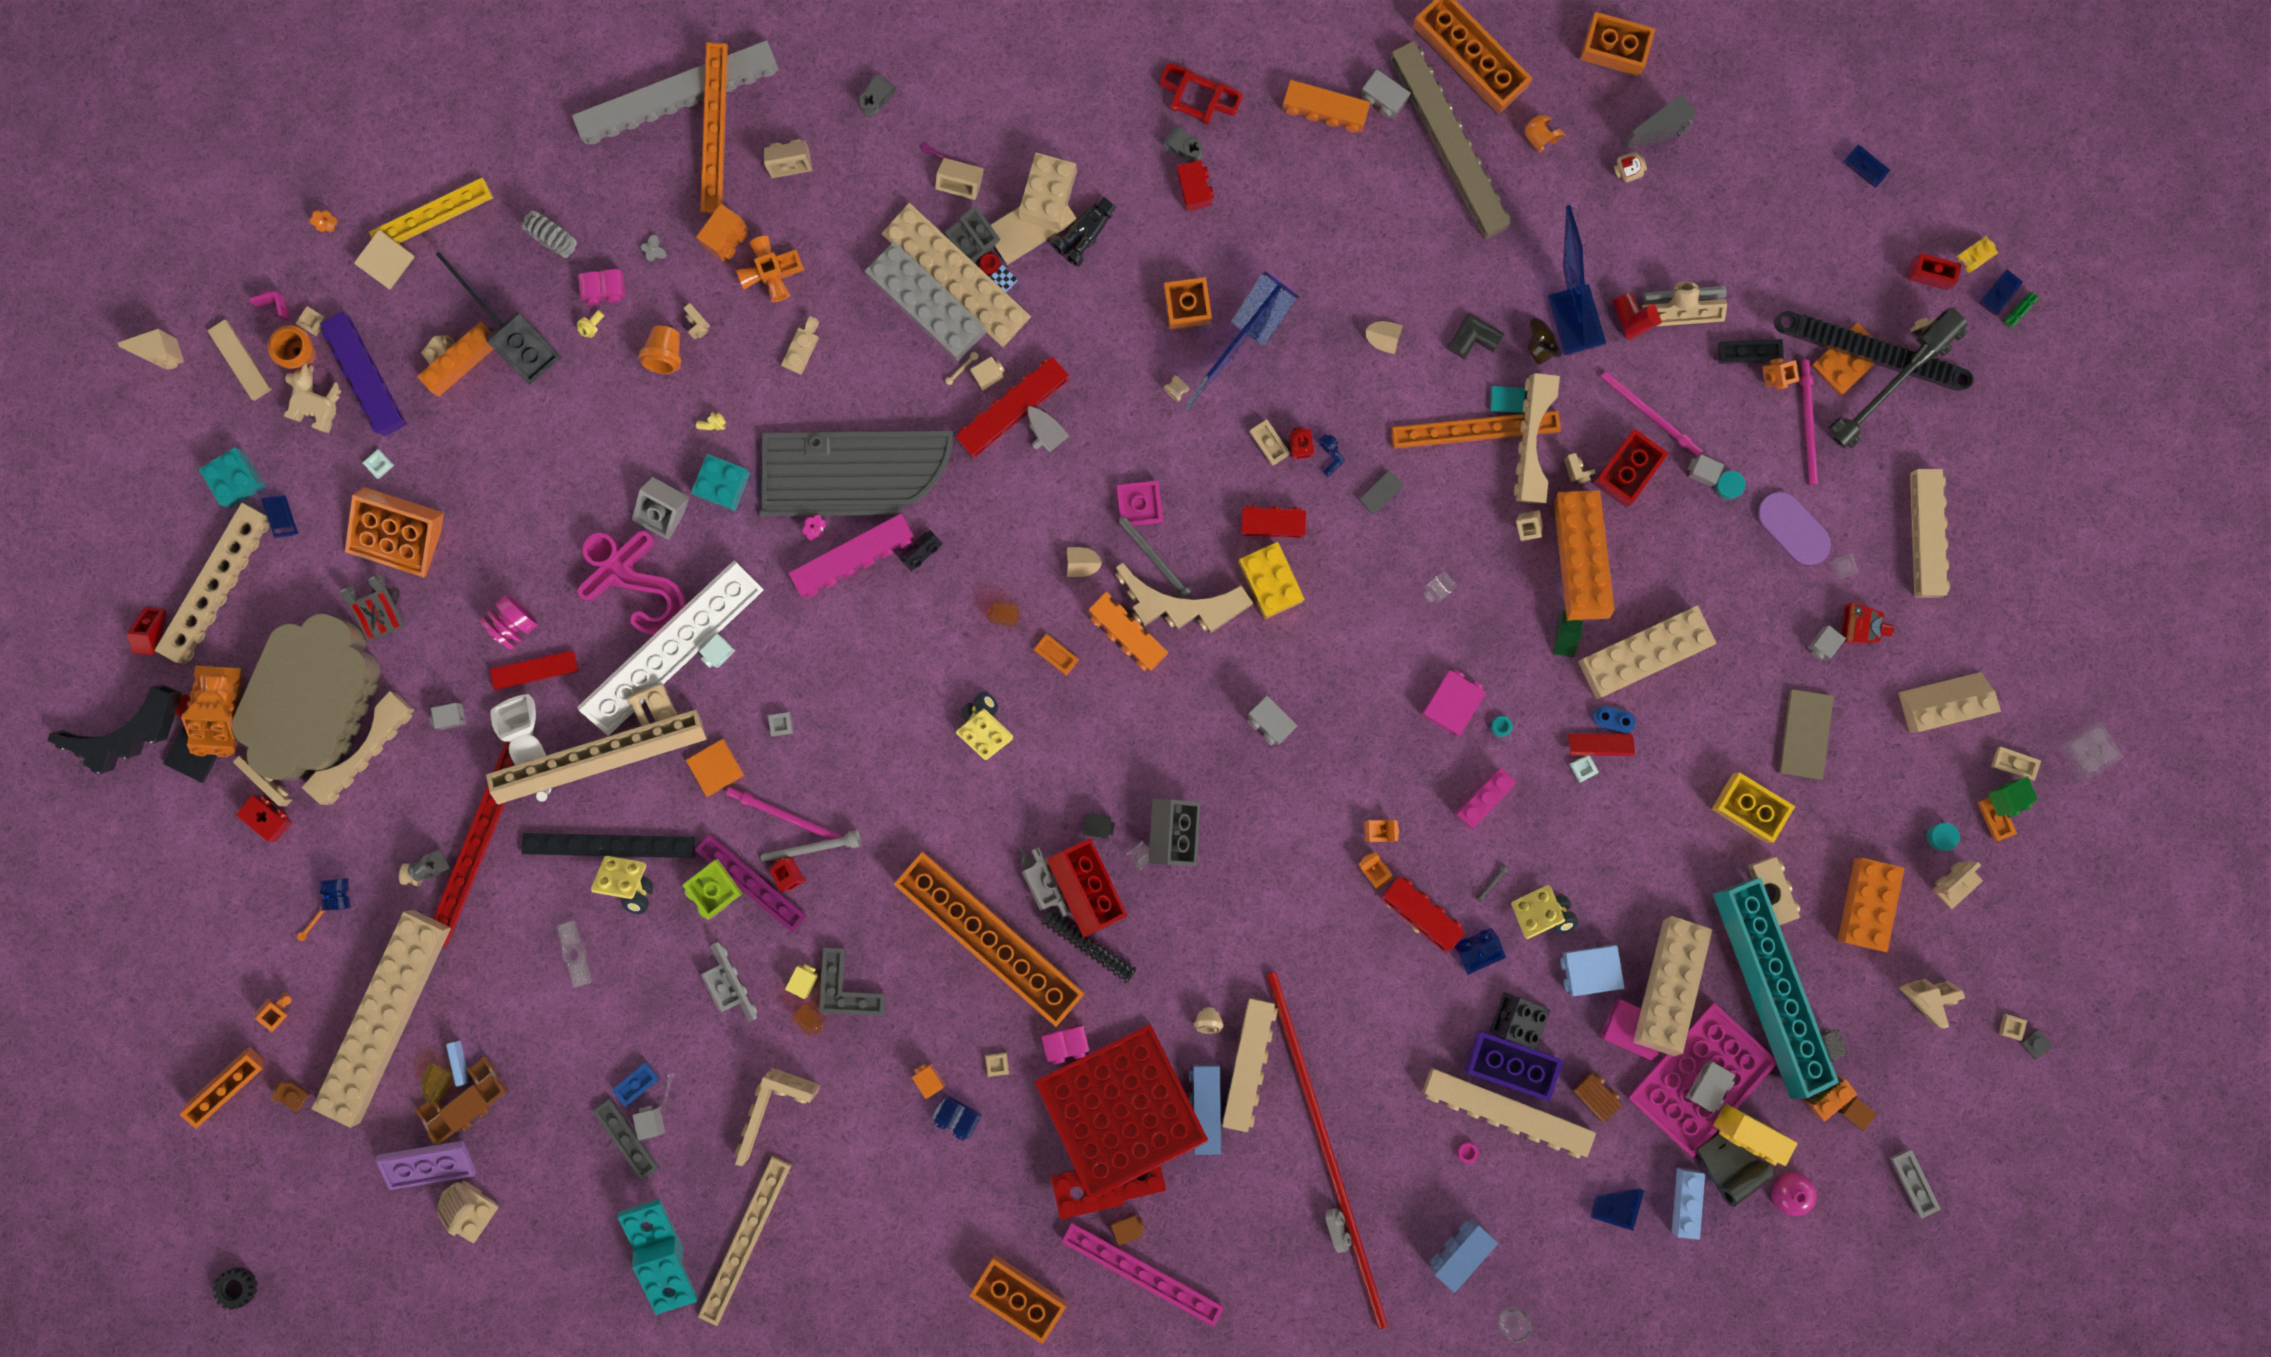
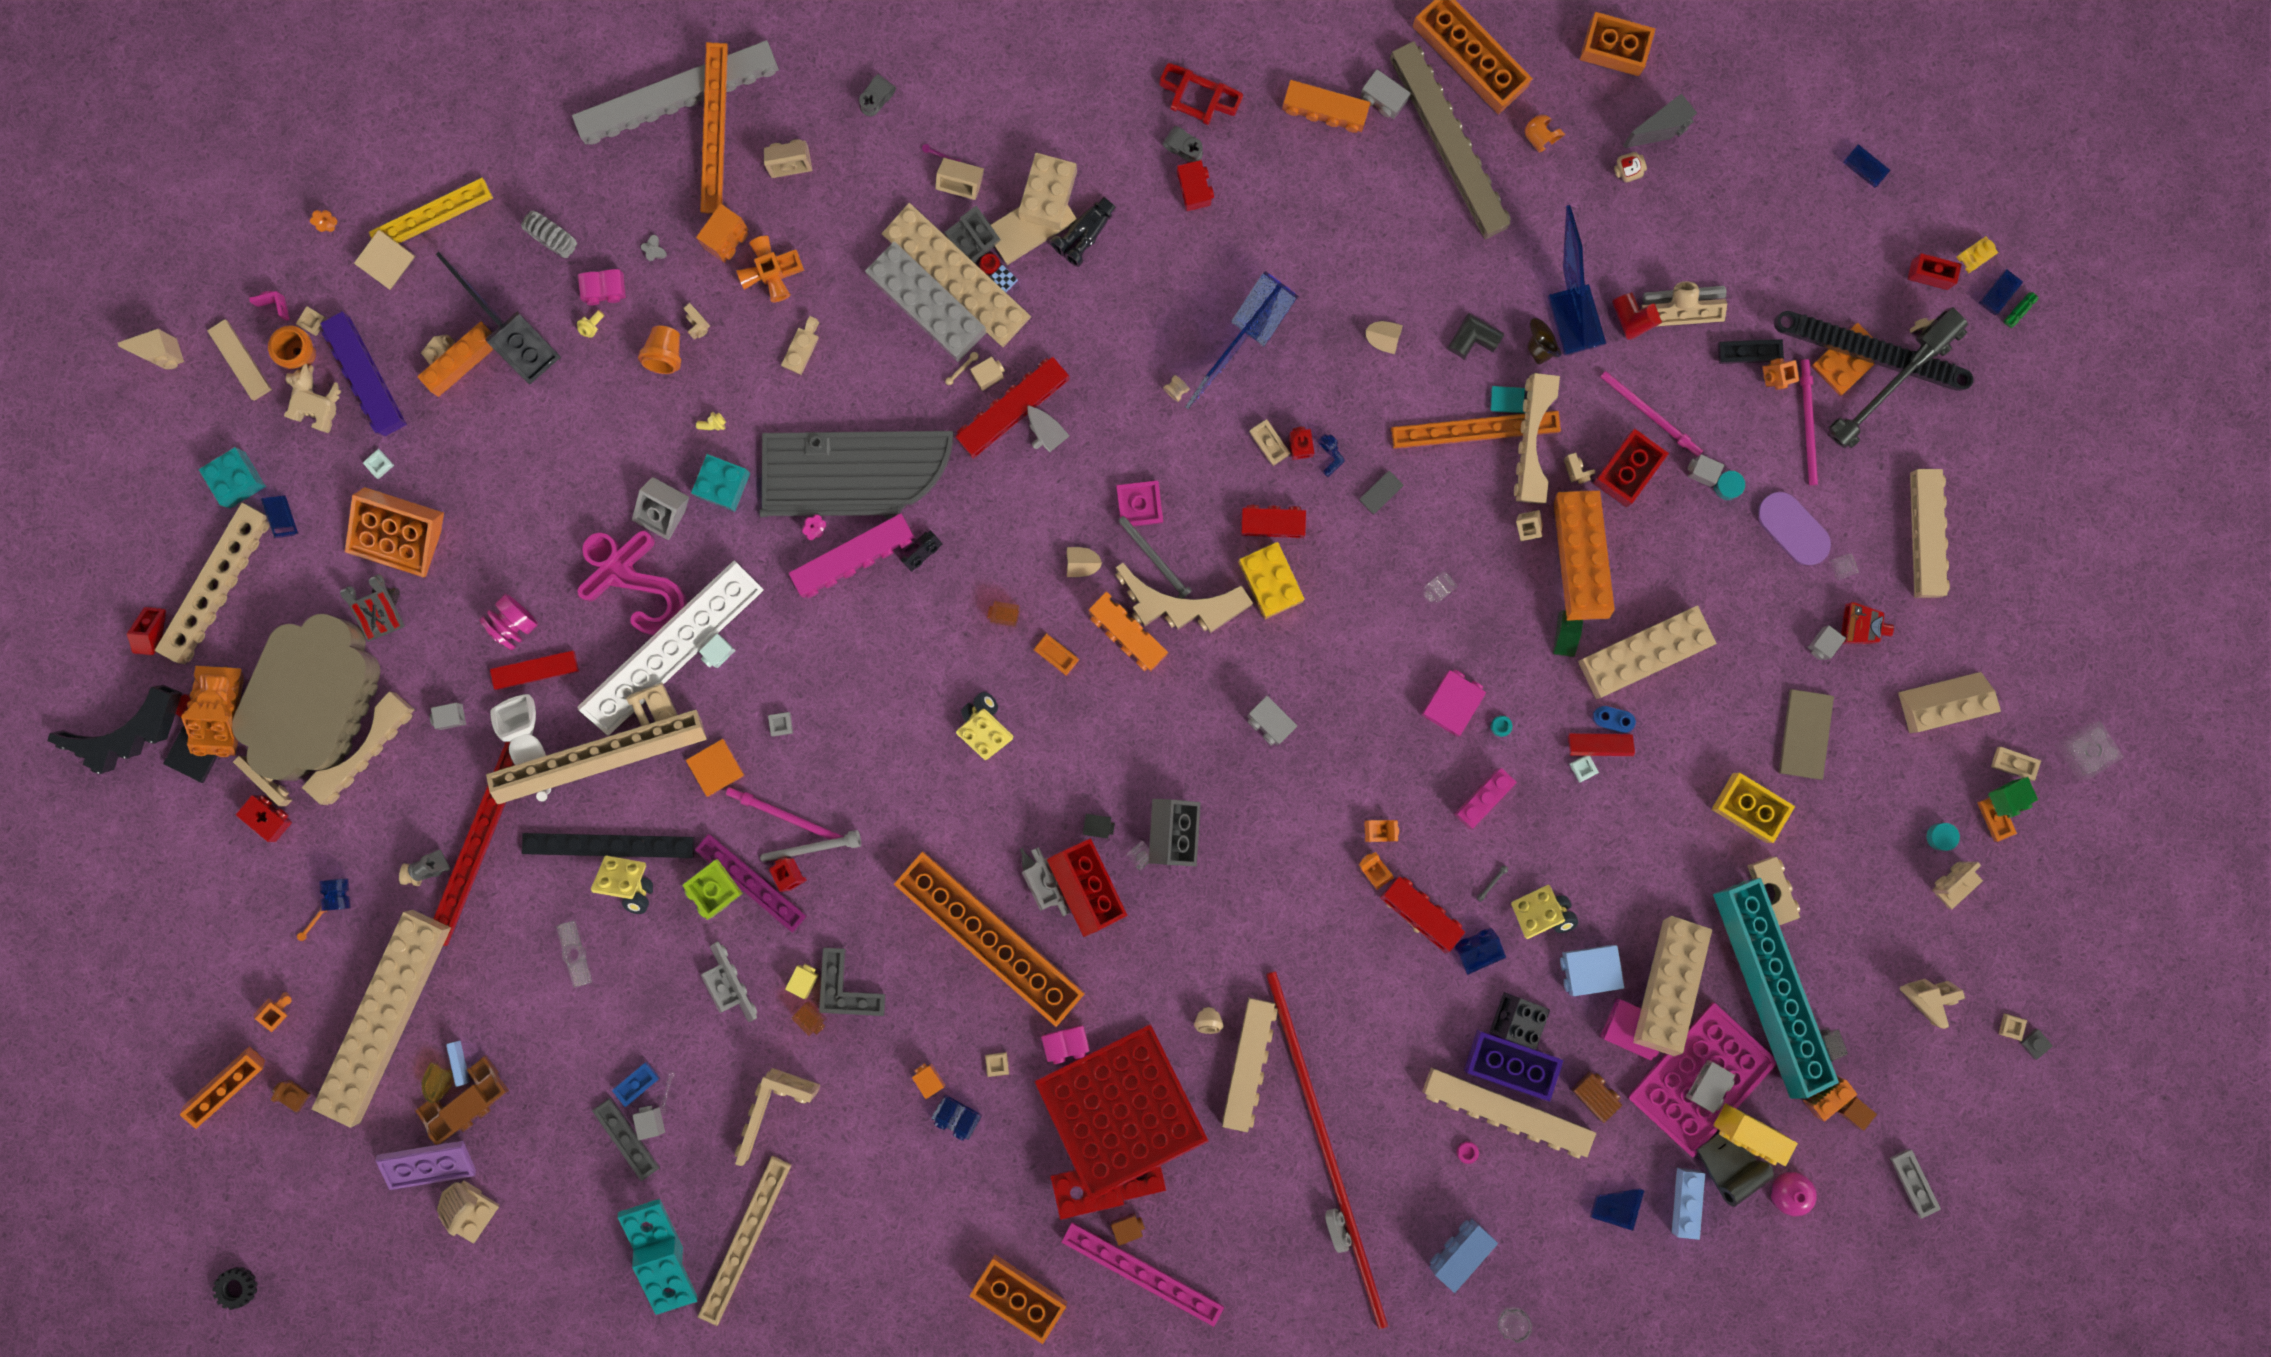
(1089, 946): black piece -> none
(1187, 303): orange brick -> none
(1207, 1105): medium blue brick -> none
(1870, 904): orange brick -> none

